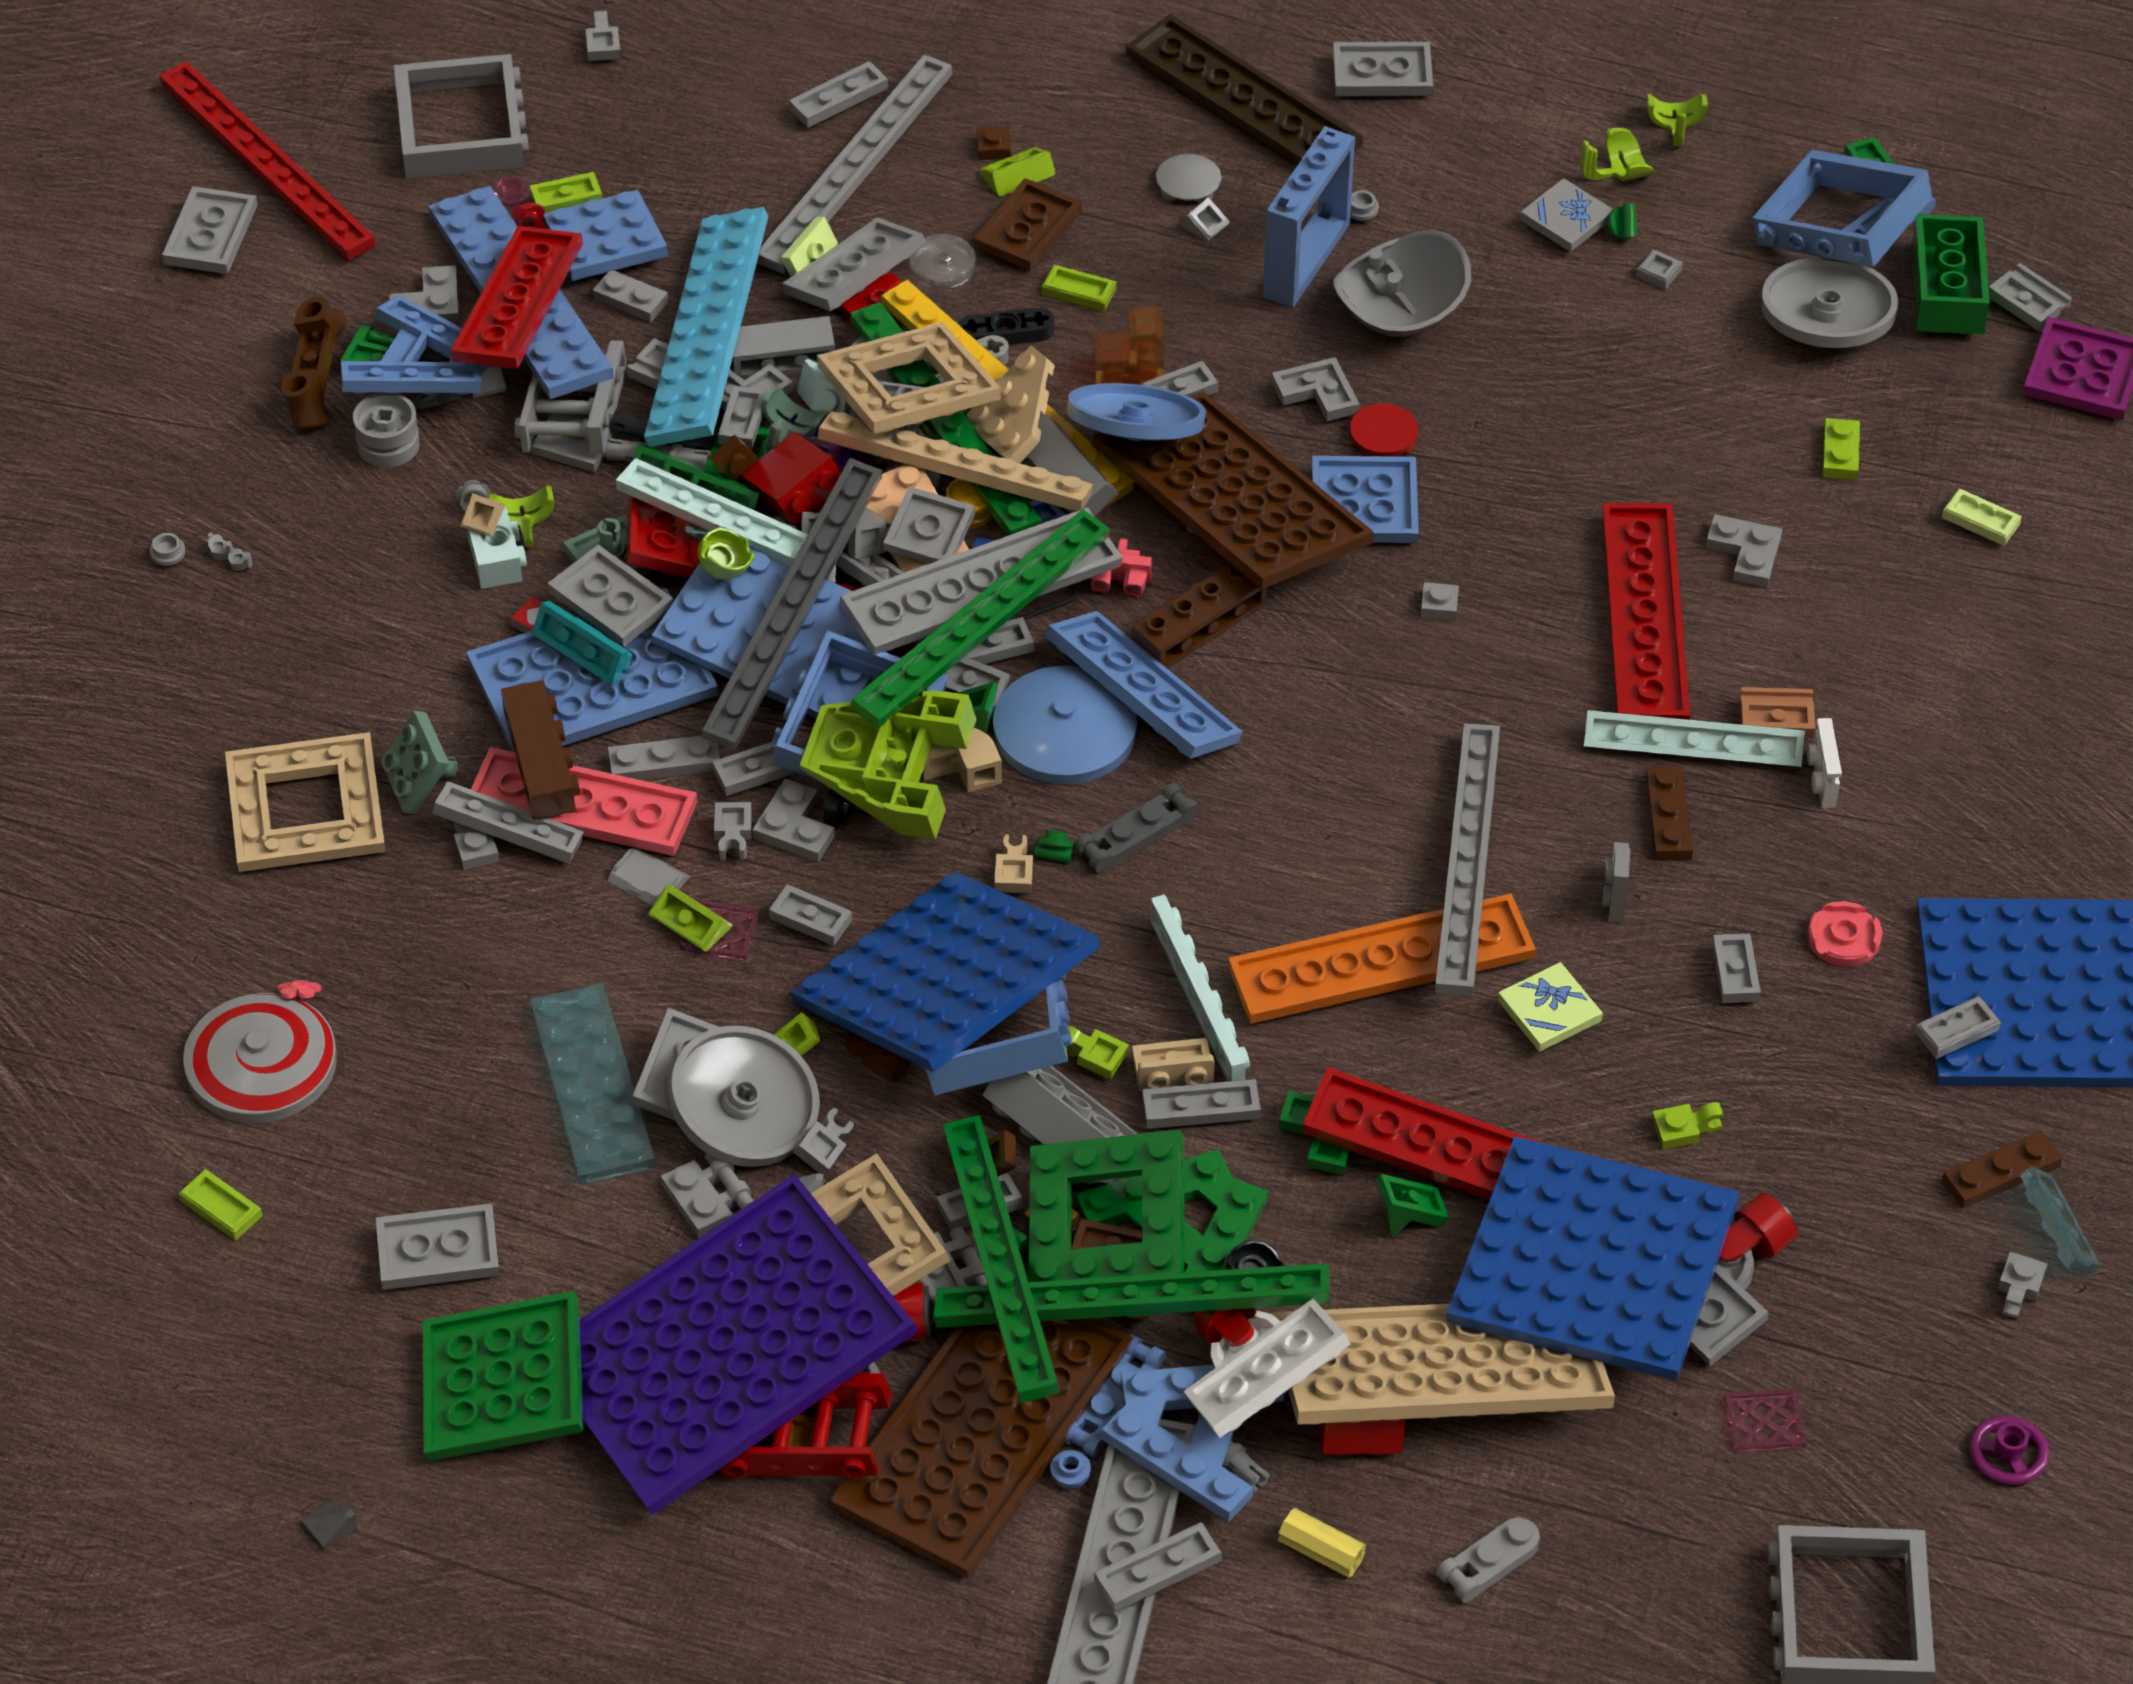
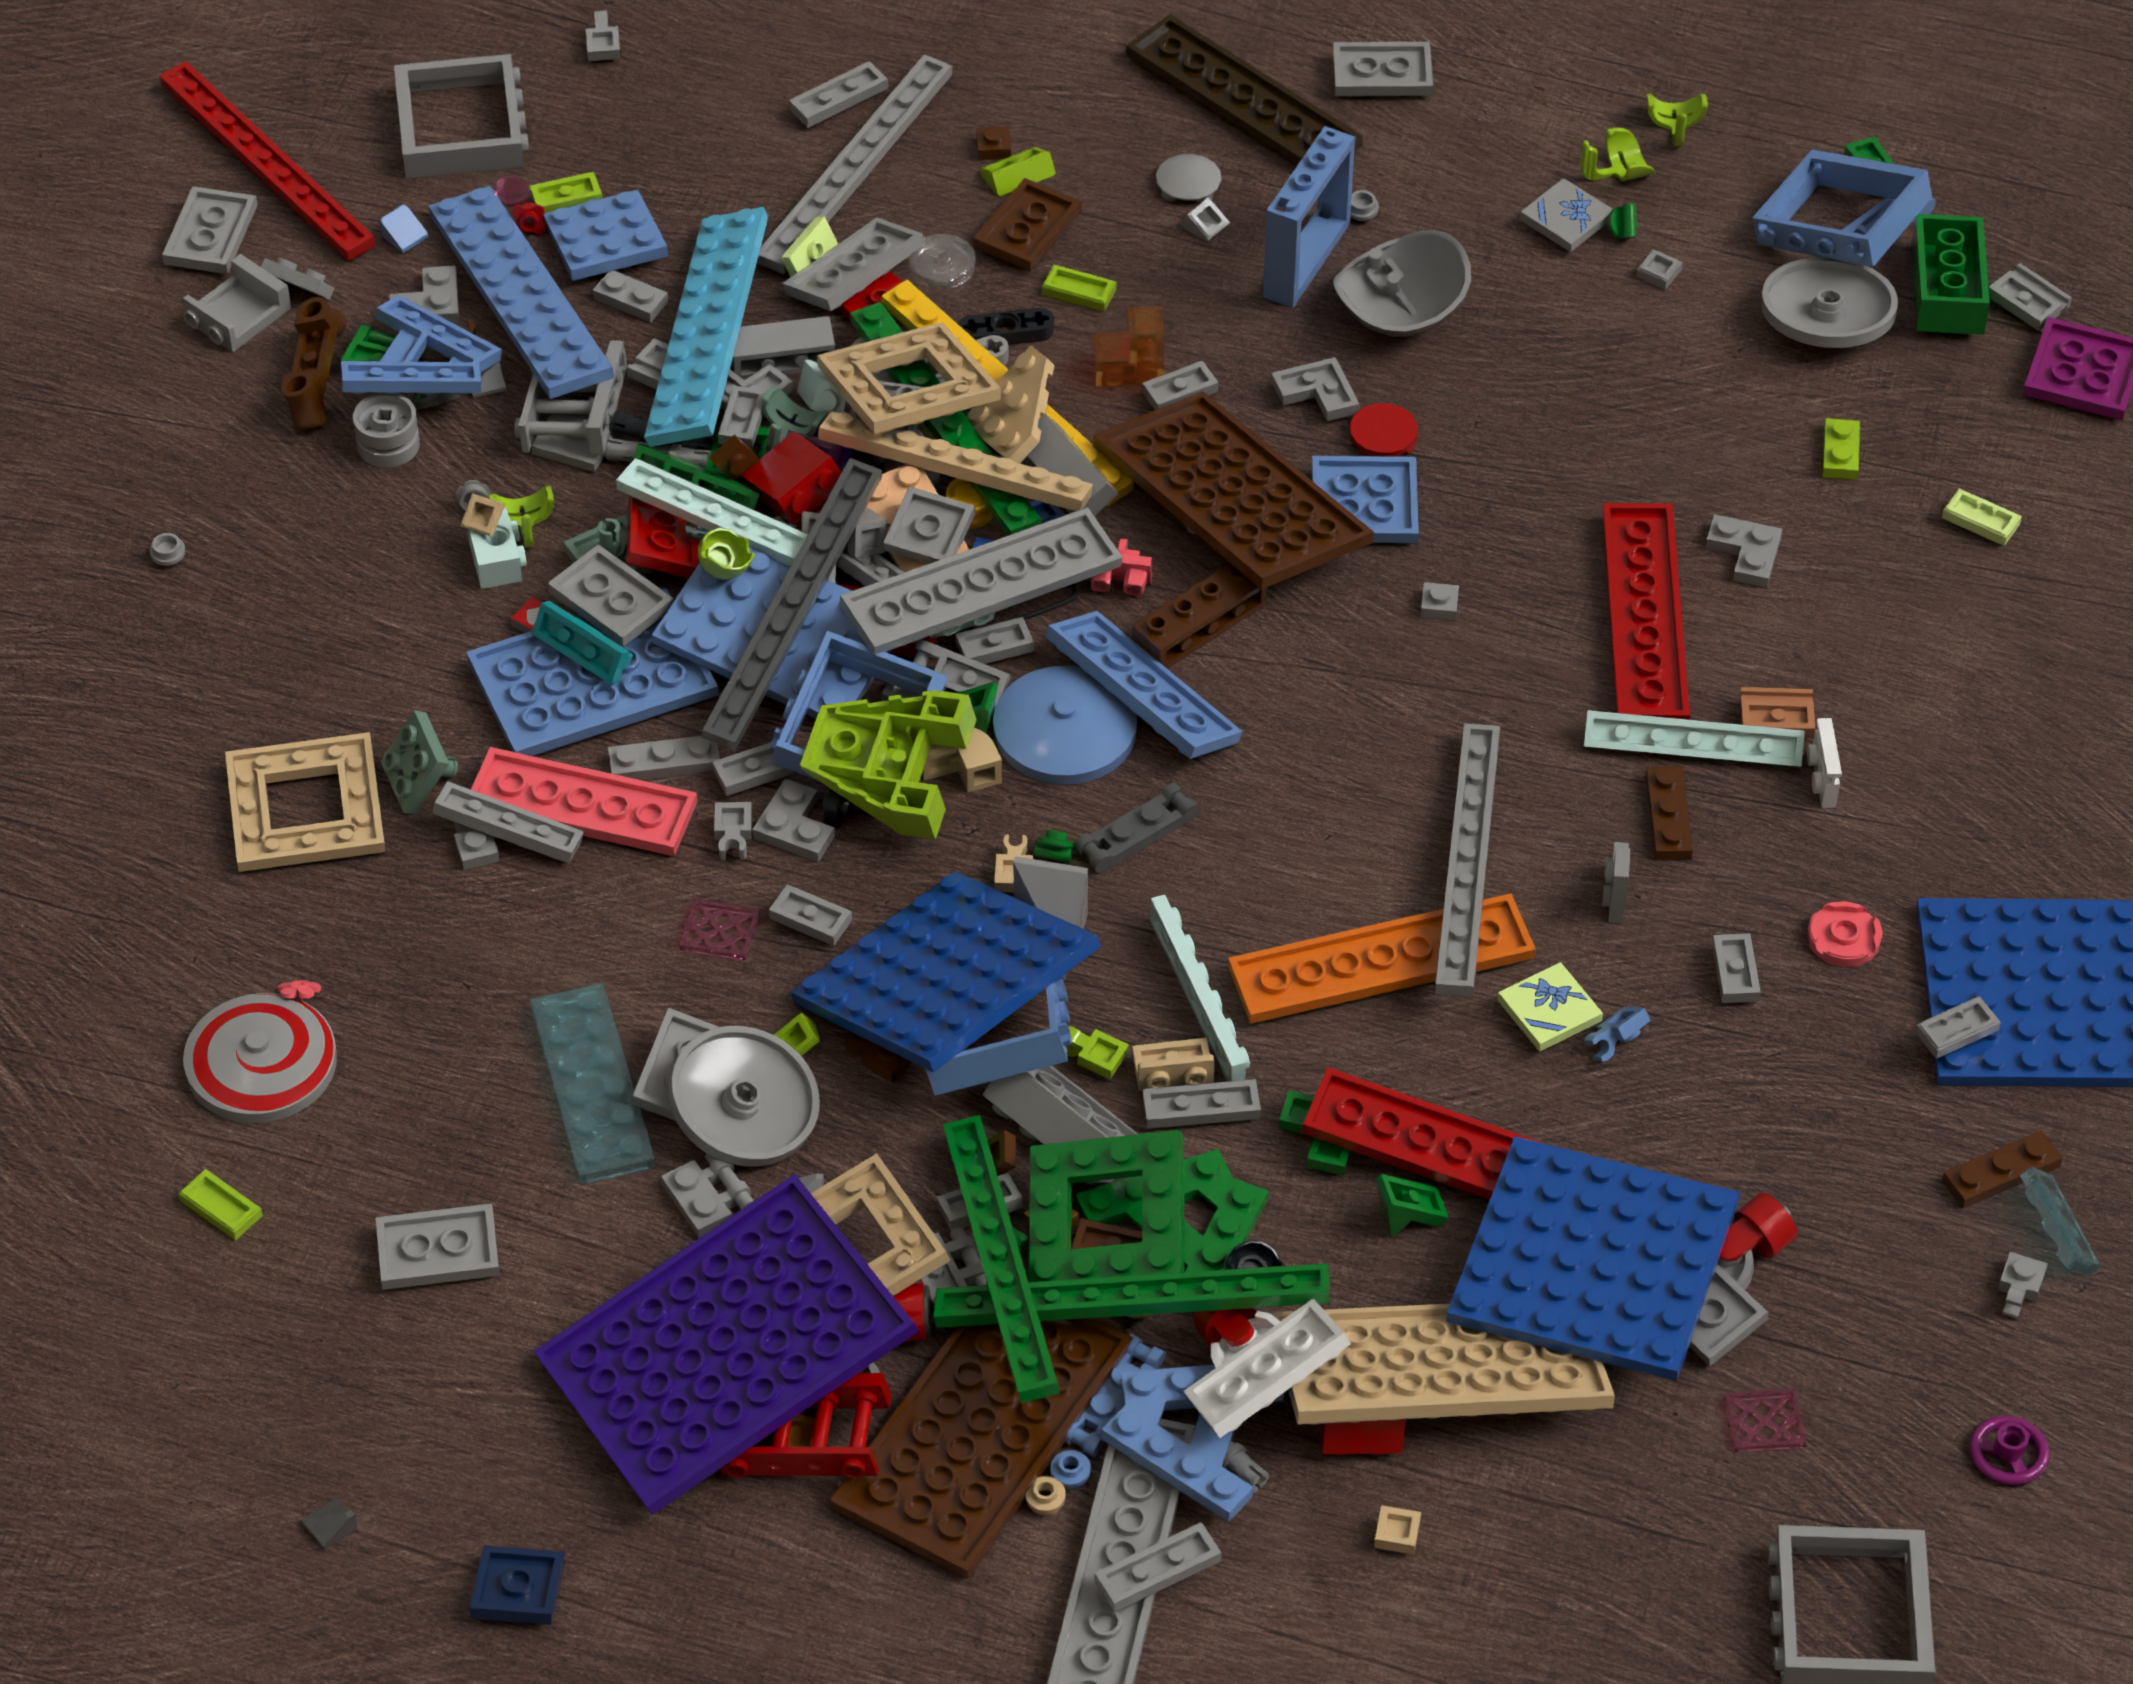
(224, 550): light grey piece -> none
(239, 305): none -> light grey panel
(310, 281): none -> light grey plate
(402, 229): none -> slope
(502, 1376): green plate -> none
(517, 297): red plate -> none
(517, 1585): none -> dark blue plate
(539, 749): reddish brown brick -> none
(644, 875): light grey piece -> none
(689, 918): lime slope -> none
(823, 1143): light grey plate -> none
(979, 619): green plate -> none
(1046, 1504): none -> tan plate
(1053, 888): none -> light grey slope
(1136, 411): medium blue dish -> none
(1321, 1542): light yellow axle -> none
(1397, 1529): none -> tan plate
(1490, 1558): light grey plate -> none
(1621, 1026): none -> medium blue plate
(1682, 1127): lime plate -> none

